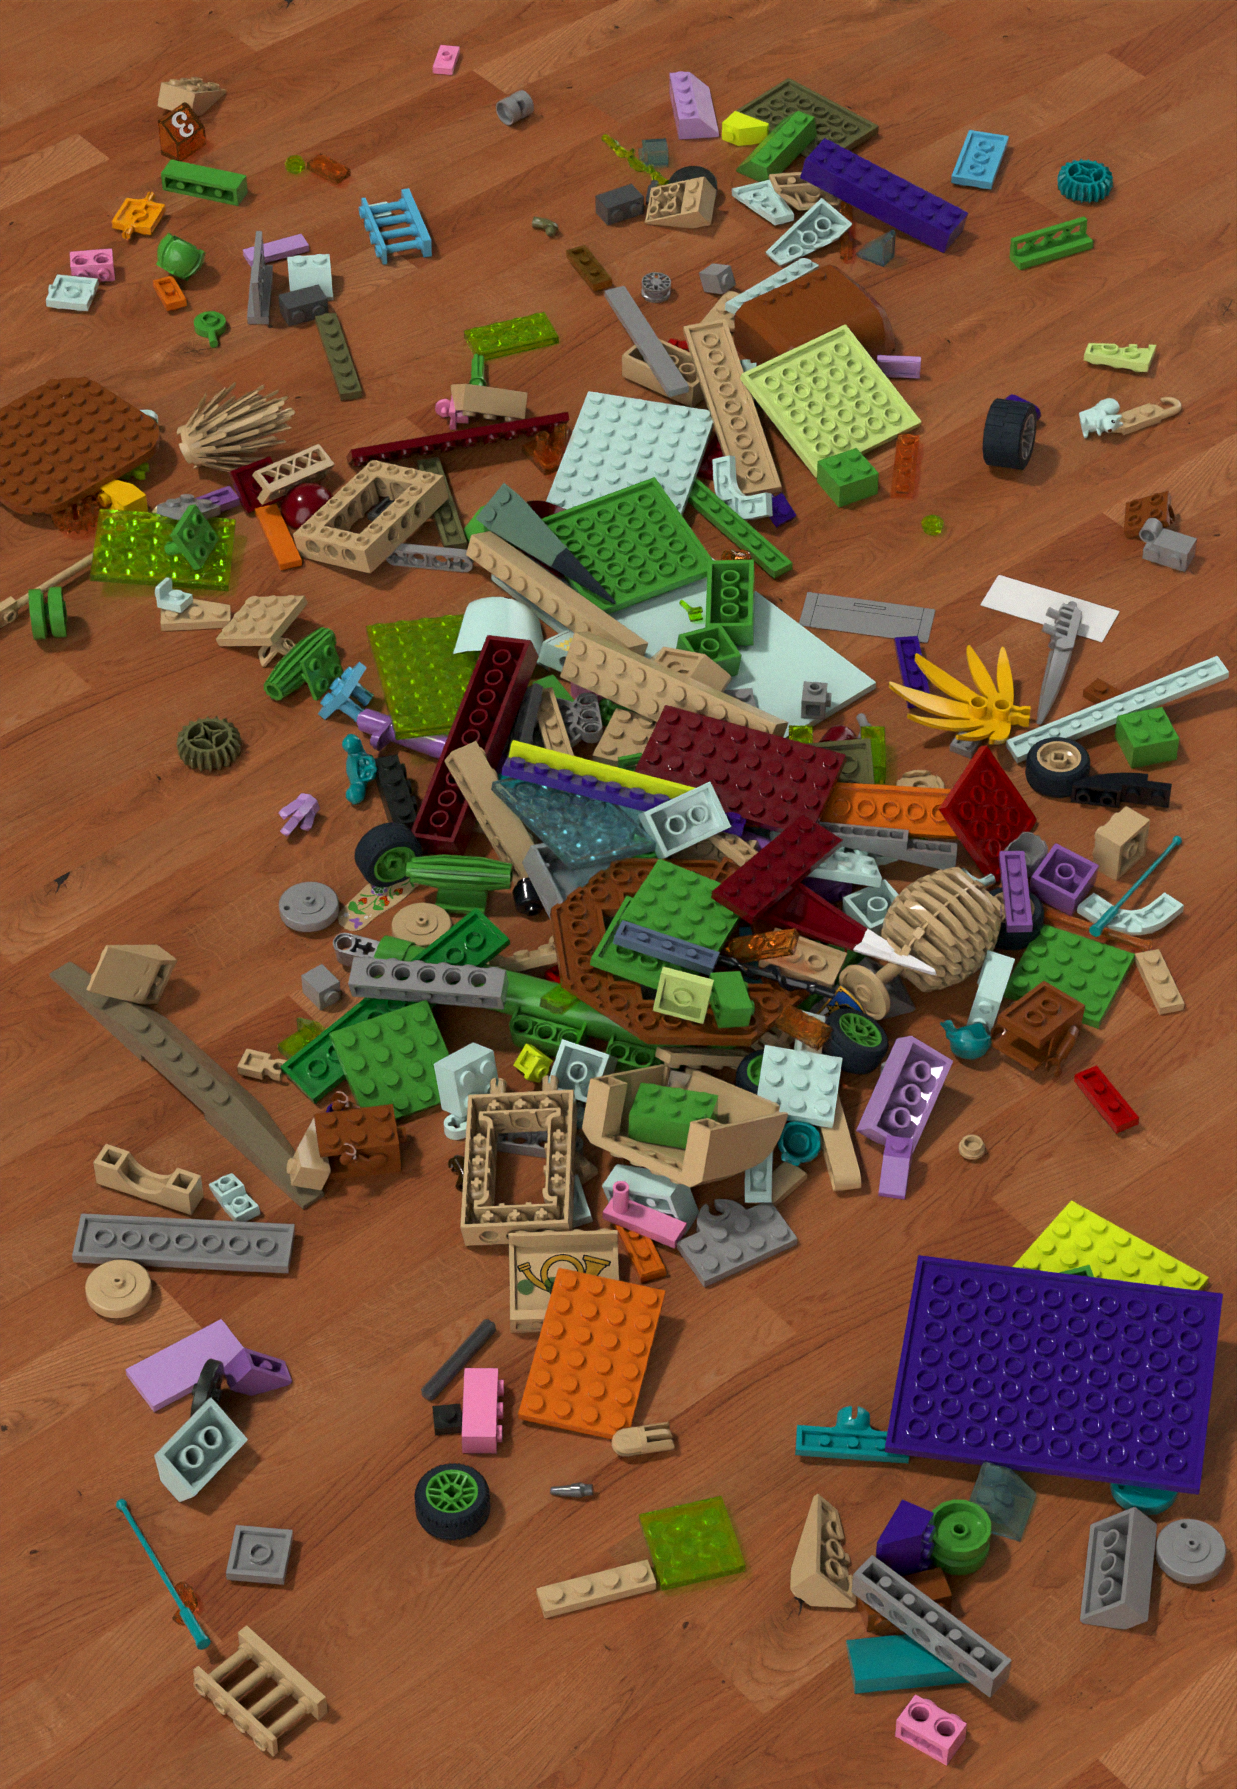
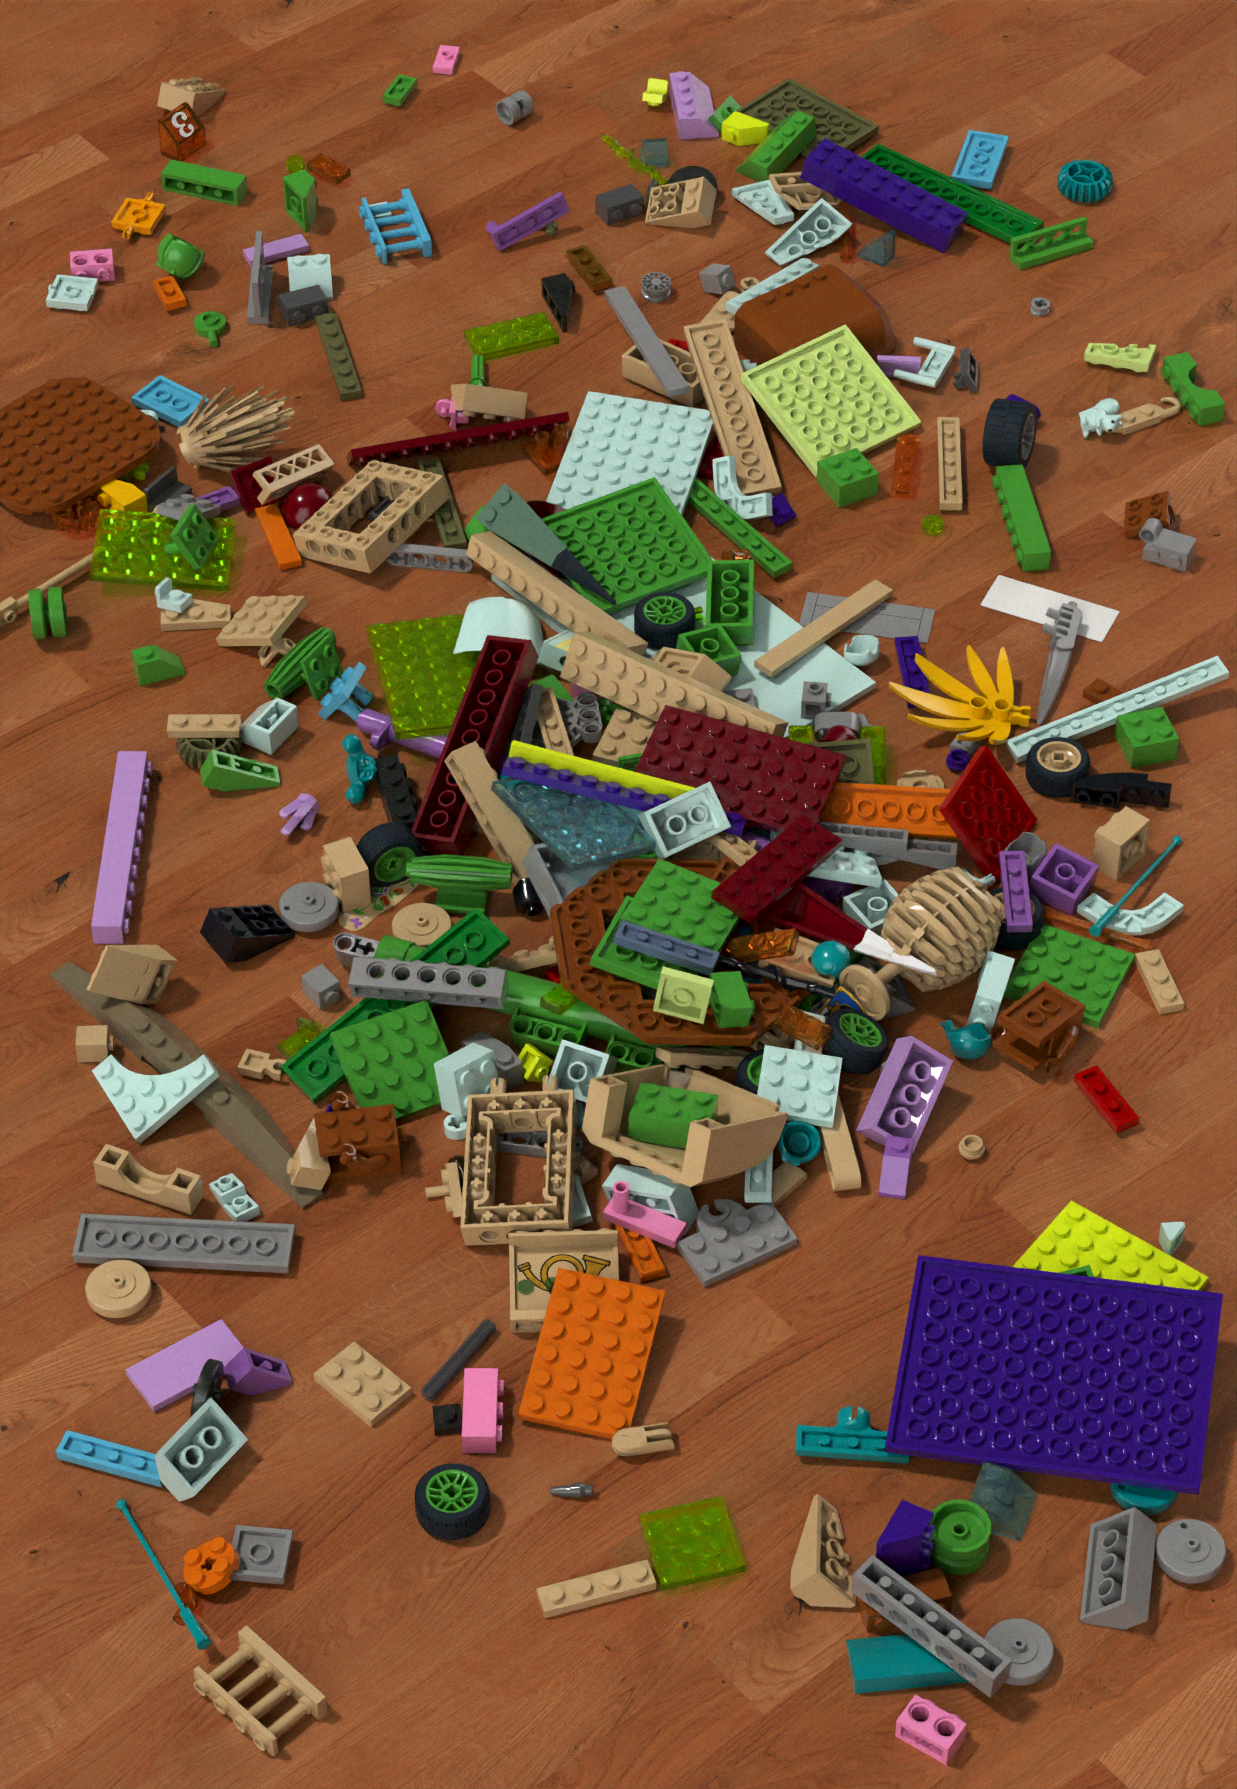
(93, 1043): none -> tan brick
(109, 1457): none -> medium azure plate
(121, 848): none -> lavender brick
(152, 1100): none -> light aqua plate
(155, 664): none -> bright green slope
(165, 488): none -> dark grey panel
(168, 400): none -> medium azure plate
(198, 1560): none -> orange plate
(203, 726): none -> tan plate
(234, 773): none -> bright green slope
(244, 931): none -> black slope
(270, 725): none -> light aqua slope
(300, 198): none -> bright green slope
(346, 874): none -> tan brick
(362, 1384): none -> tan plate
(399, 90): none -> bright green plate
(451, 1187): none -> tan plate
(507, 1063): none -> light grey slope
(527, 222): none -> medium lavender piece
(558, 295): none -> pearl dark grey slope
(656, 91): none -> neon yellow bracket
(662, 618): none -> black wheel
(724, 111): none -> bright green plate
(747, 283): none -> tan bush
(823, 628): none -> tan tile
(826, 720): none -> light grey beam
(830, 958): none -> teal hair
(862, 650): none -> light aqua hair
(934, 365): none -> light aqua plate
(949, 463): none -> tan plate
(957, 760): none -> dark purple plate
(969, 371): none -> dark grey plate
(983, 210): none -> green plate
(1021, 518): none -> bright green brick
(1026, 1646): none -> light grey wheel
(1040, 306): none -> light grey bush
(1171, 1236): none -> light aqua slope
(1202, 404): none -> bright green arch

